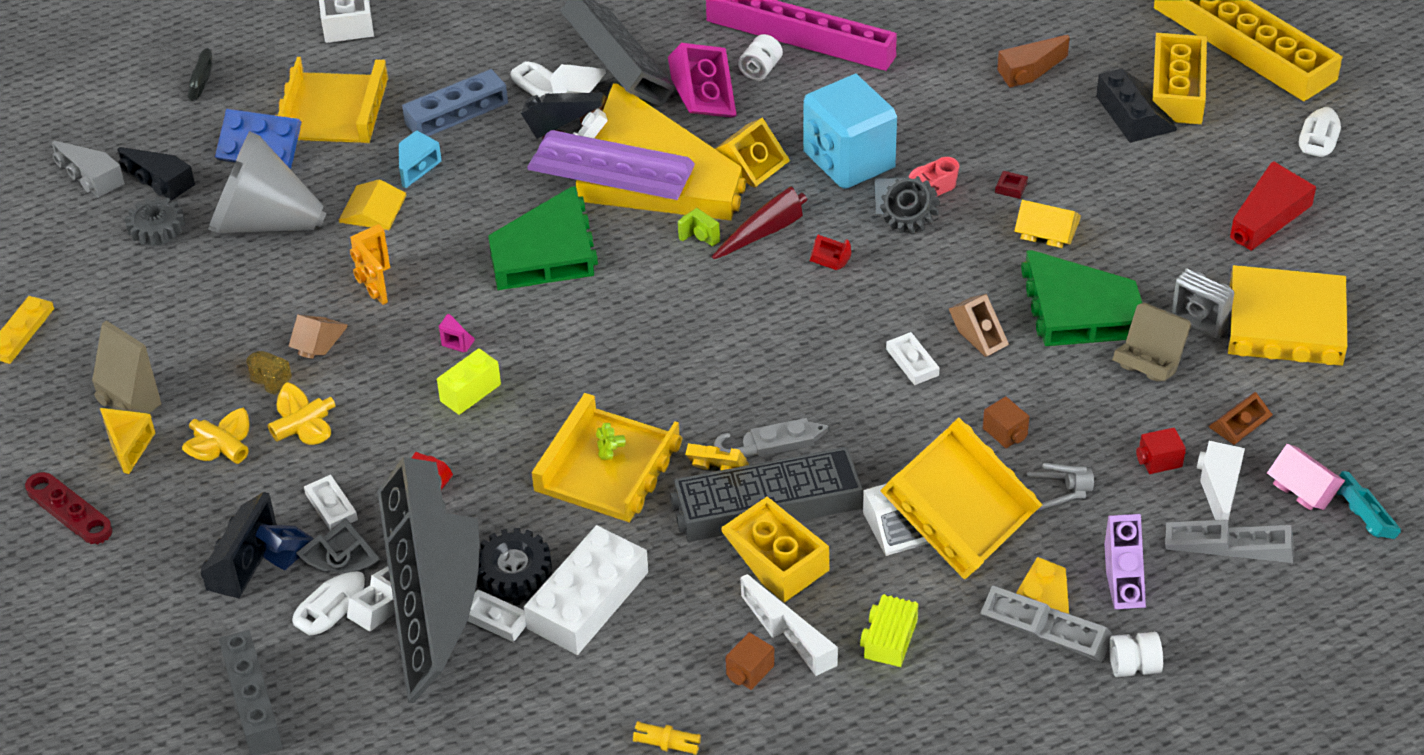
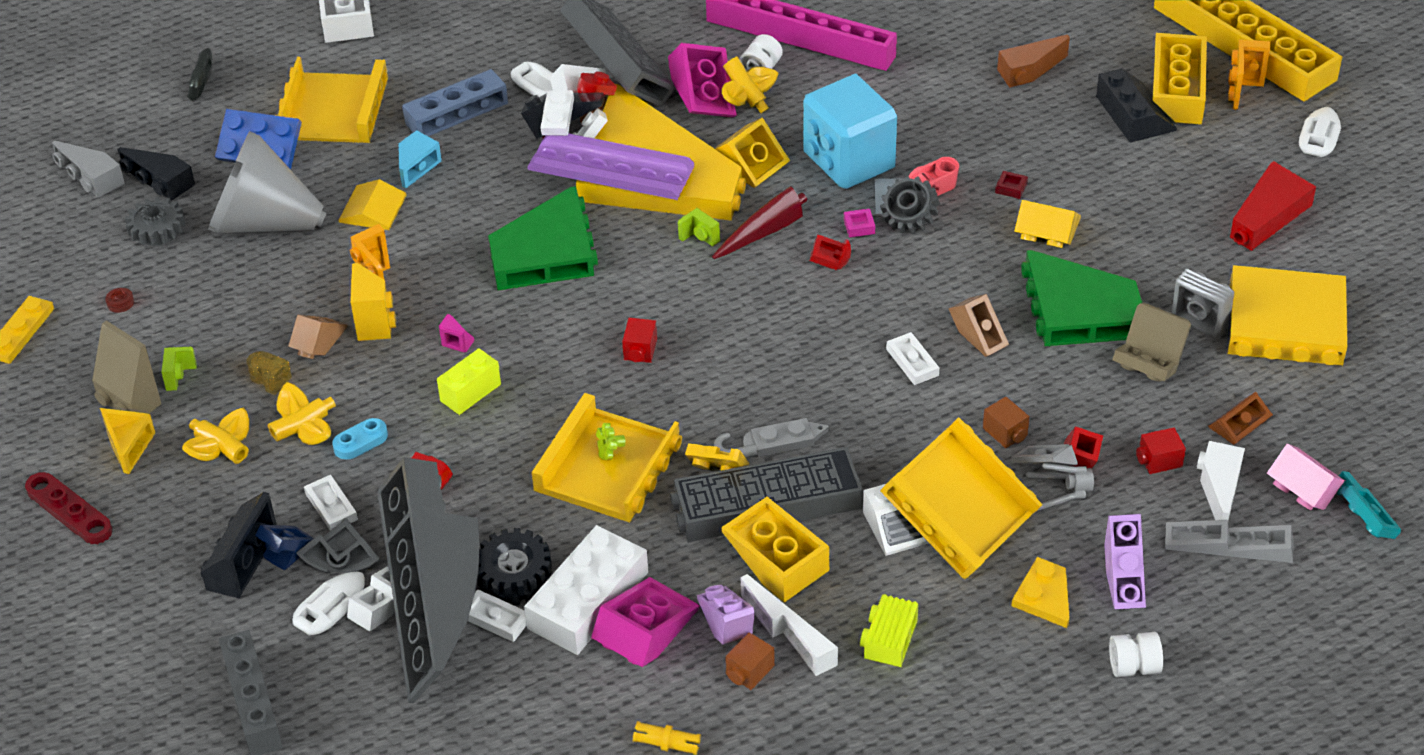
(119, 300): none -> clear red tile
(174, 363): none -> lime bracket
(360, 437): none -> medium azure plate
(371, 305): none -> yellow slope
(557, 112): none -> white plate
(596, 83): none -> red plate
(639, 340): none -> red brick
(643, 621): none -> dark pink slope
(726, 613): none -> lavender slope
(748, 84): none -> yellow plant
(859, 223): none -> dark pink plate
(1040, 454): none -> light grey slope
(1047, 623): light grey slope -> none
(1085, 446): none -> red brick
(1249, 68): none -> light orange bracket

